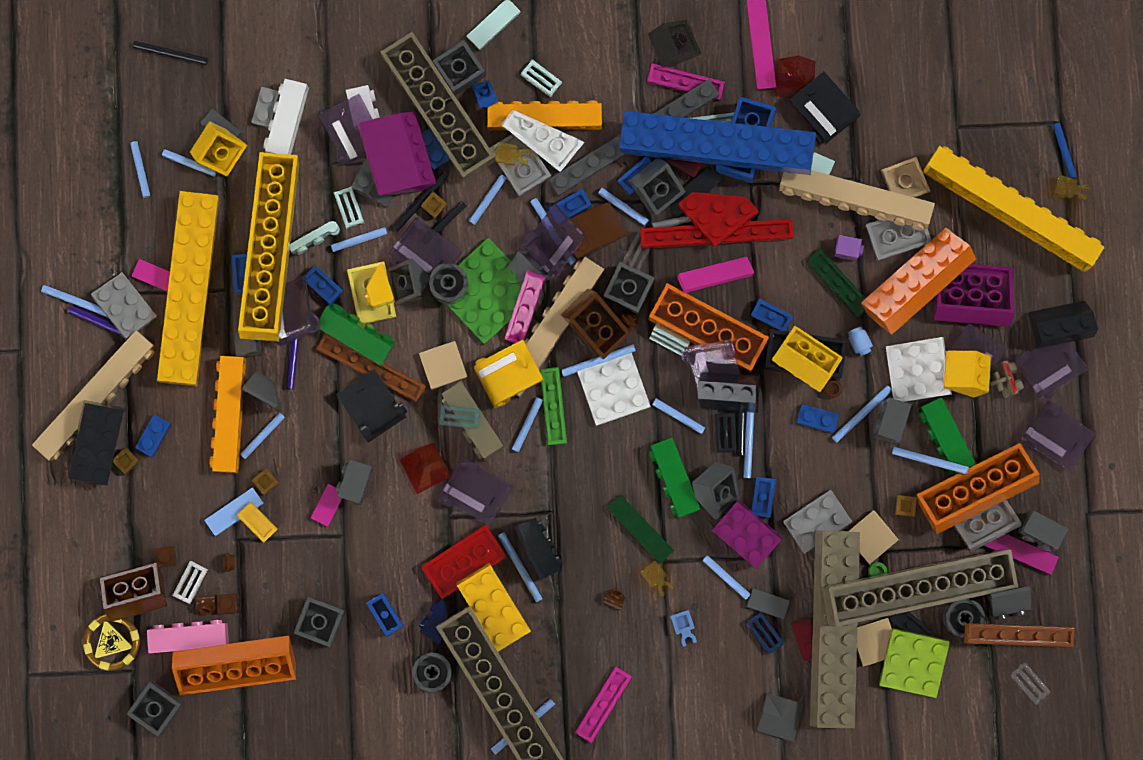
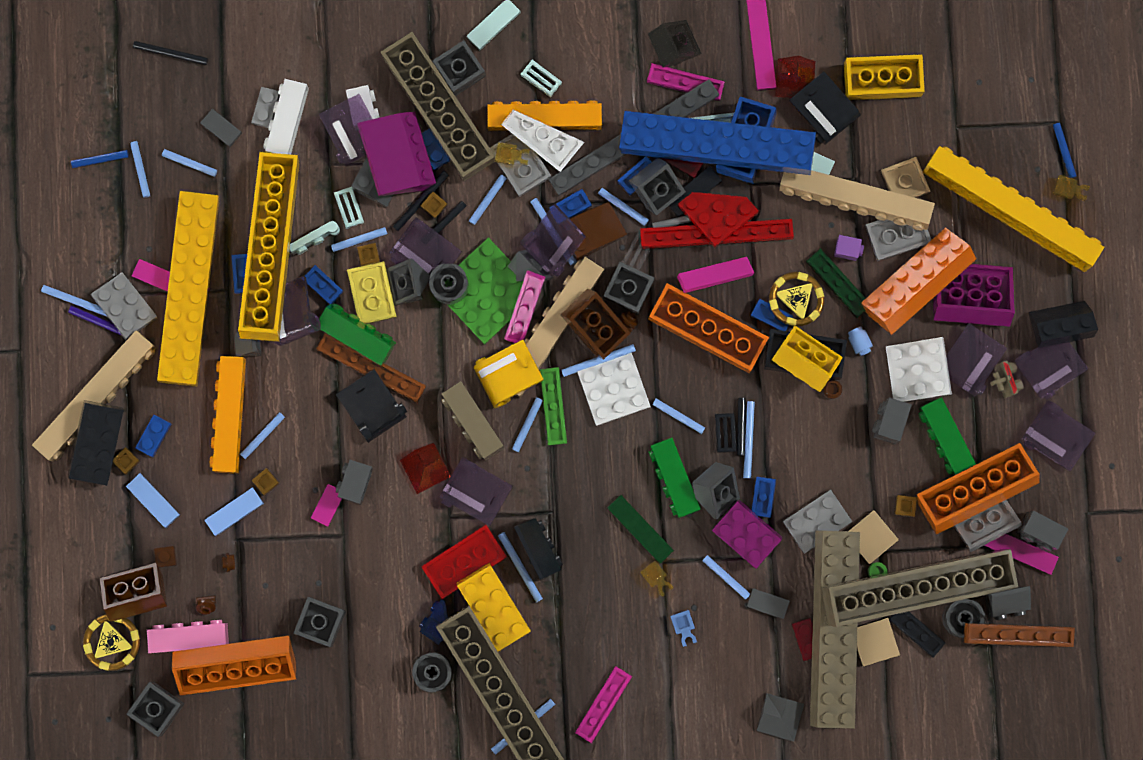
(99, 159): none -> blue bar
(152, 500): none -> light blue tile
(182, 597): white tile -> none
(218, 149): yellow slope -> none
(227, 603): reddish brown plate -> none
(257, 522): yellow tile -> none
(264, 390): dark grey slope -> none
(292, 364): dark purple bar -> none
(368, 254): none -> pearl gold plate
(379, 289): yellow slope -> none
(385, 614): blue brick -> none
(443, 365): tan tile -> none
(457, 424): clear light blue tile -> none
(484, 94): blue plate -> none
(614, 598): reddish brown plate -> none
(669, 339): light aqua tile -> none
(711, 357): door -> none
(728, 392): black slope -> none
(774, 646): dark blue tile -> none
(796, 299): none -> piece
(817, 418): blue plate -> none
(862, 413): light blue bar -> none
(884, 77): none -> yellow brick
(914, 663): lime plate -> none
(930, 460): light blue bar -> none
(967, 372): yellow slope -> none
(1041, 696): clear tile -> none

